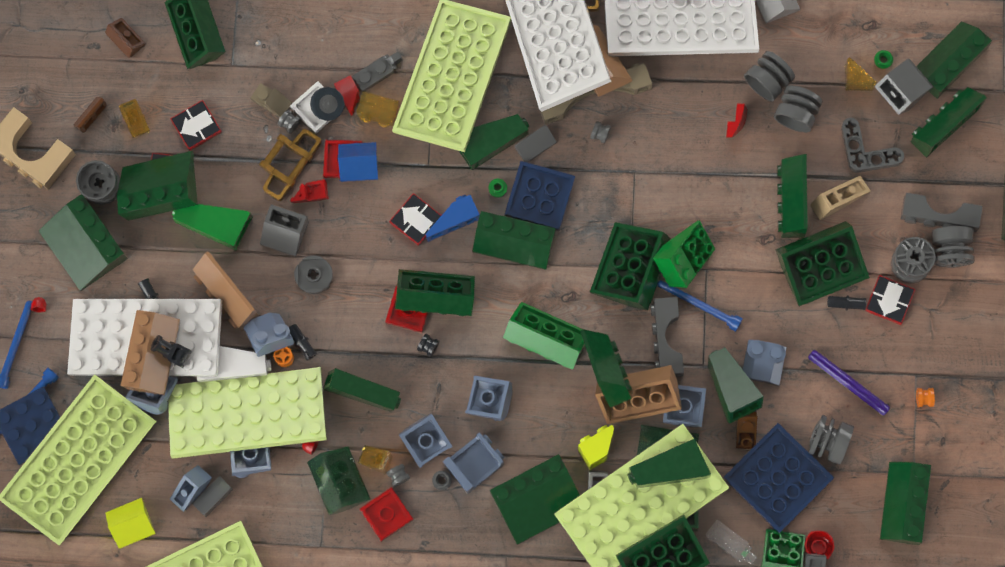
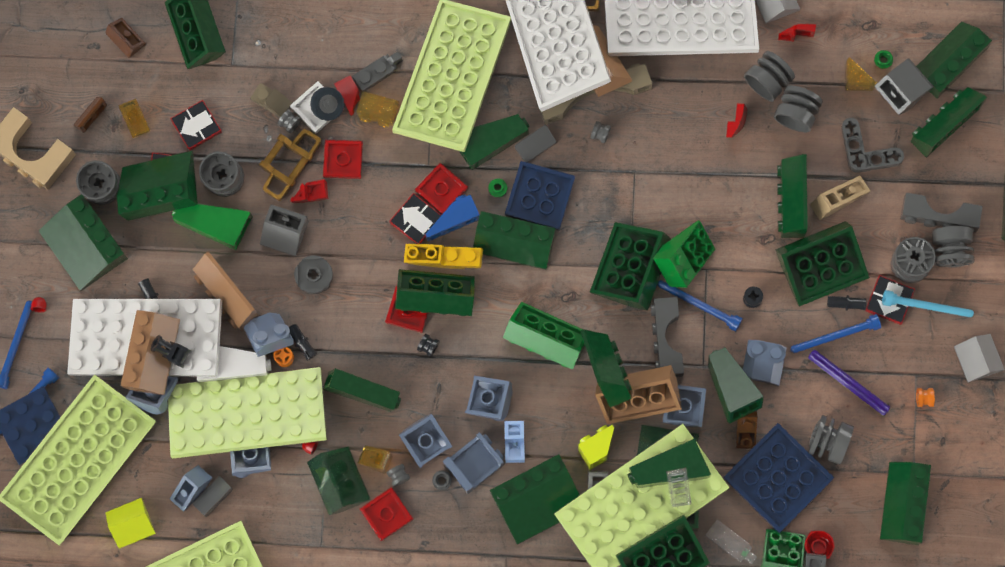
(219, 164): none -> dark grey wheel
(358, 162): blue slope -> none
(441, 188): none -> red tile
(443, 257): none -> yellow slope
(514, 442): none -> light blue slope
(678, 500): none -> clear slope
(750, 299): none -> black wheel
(799, 29): none -> red slope
(871, 323): none -> blue piece
(890, 298): none -> medium azure piece
(979, 357): none -> light grey slope

